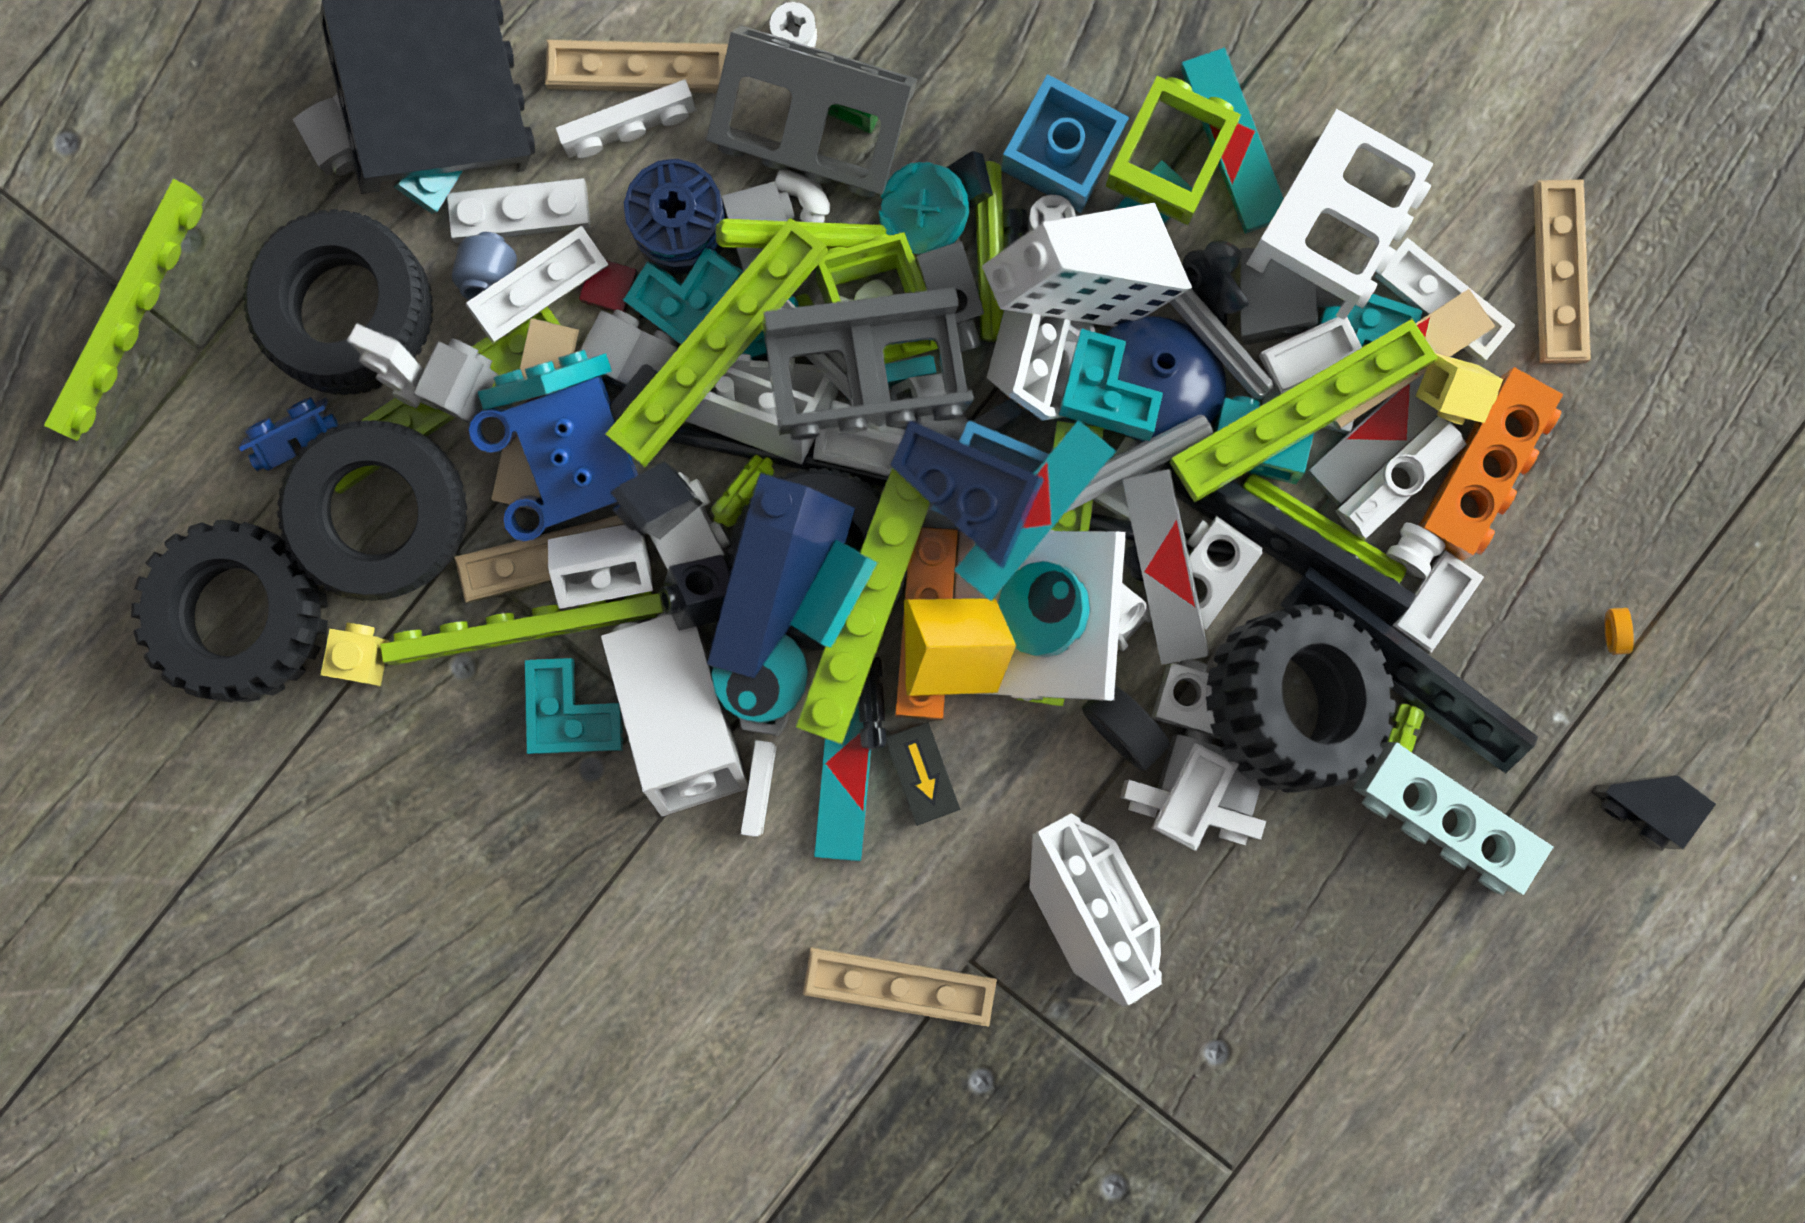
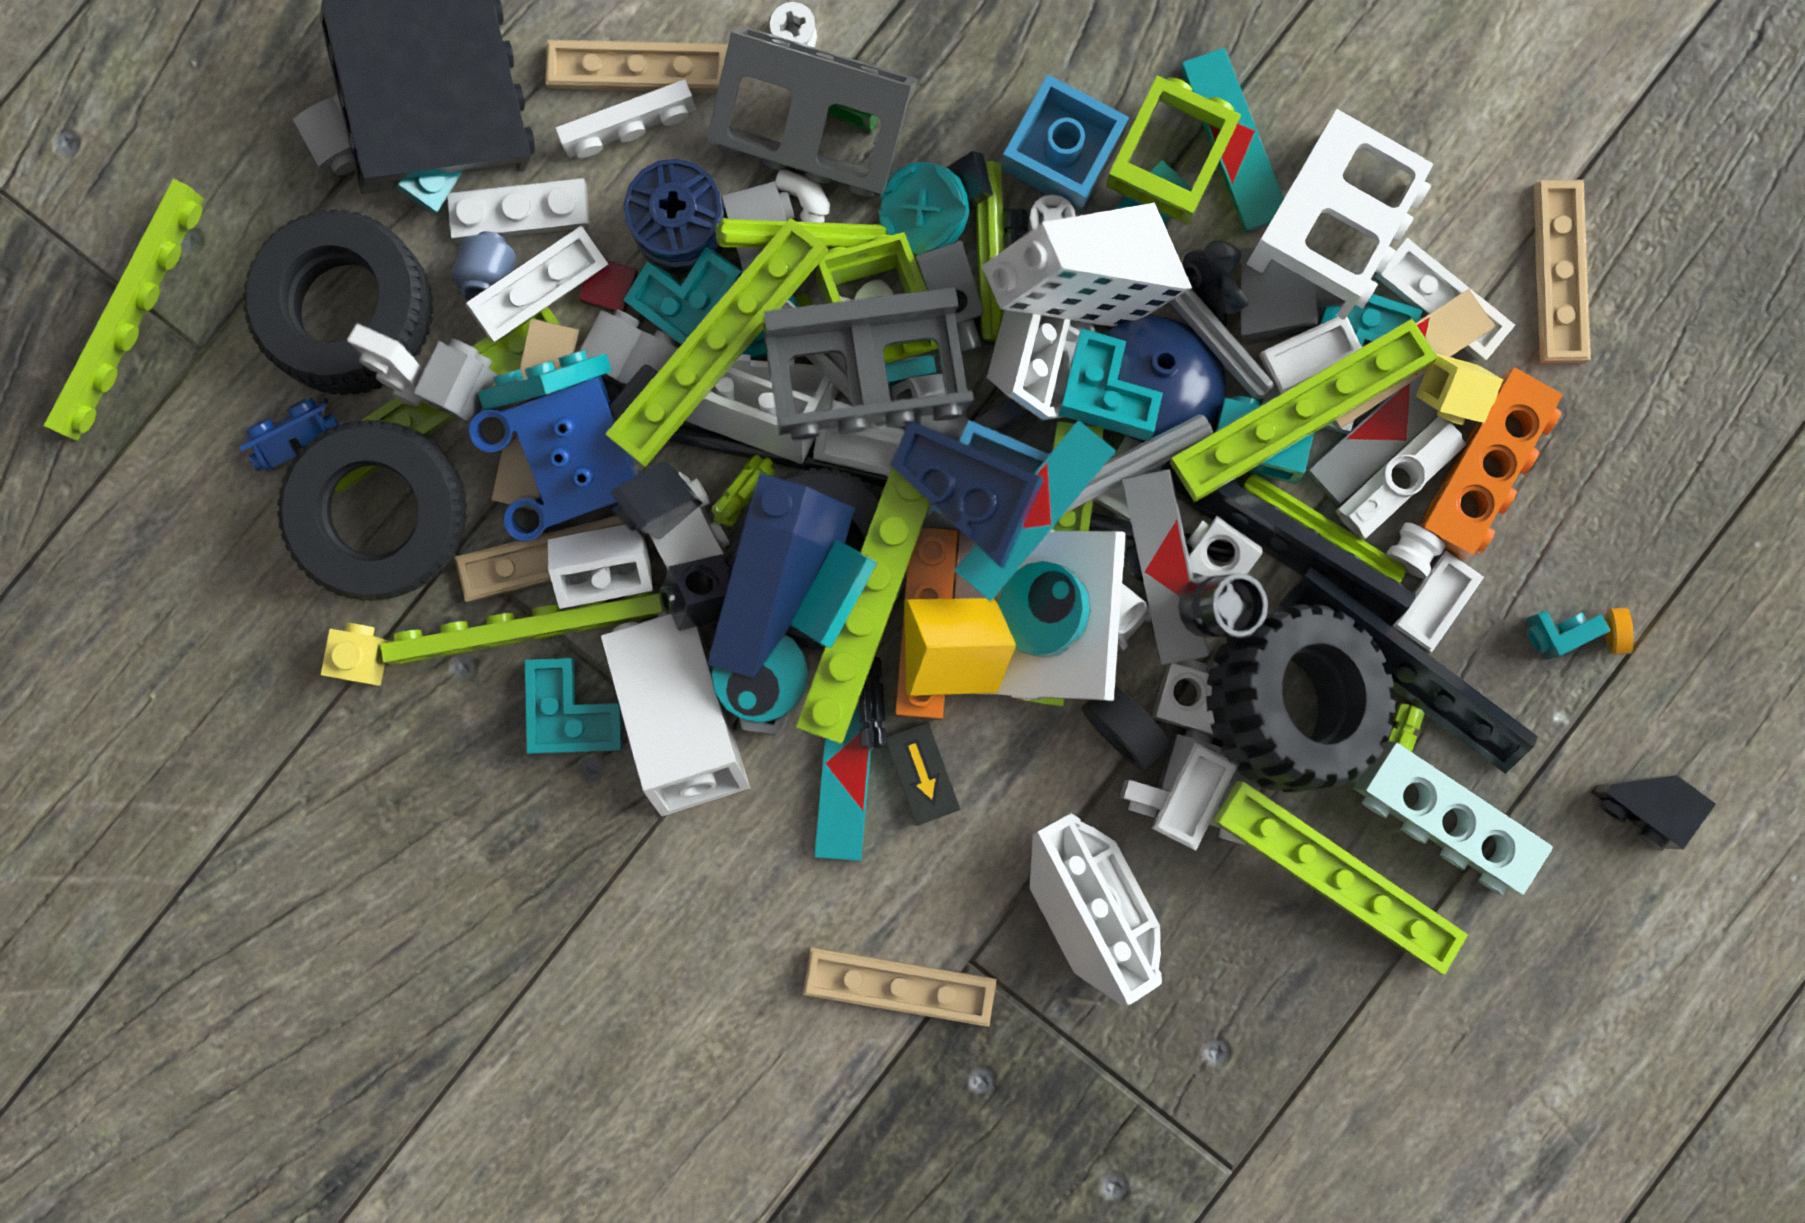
(171, 600): black tyre -> none
(758, 788): white tile -> none
(1223, 606): none -> black wheel
(1340, 877): none -> lime plate
(1573, 633): none -> teal bracket

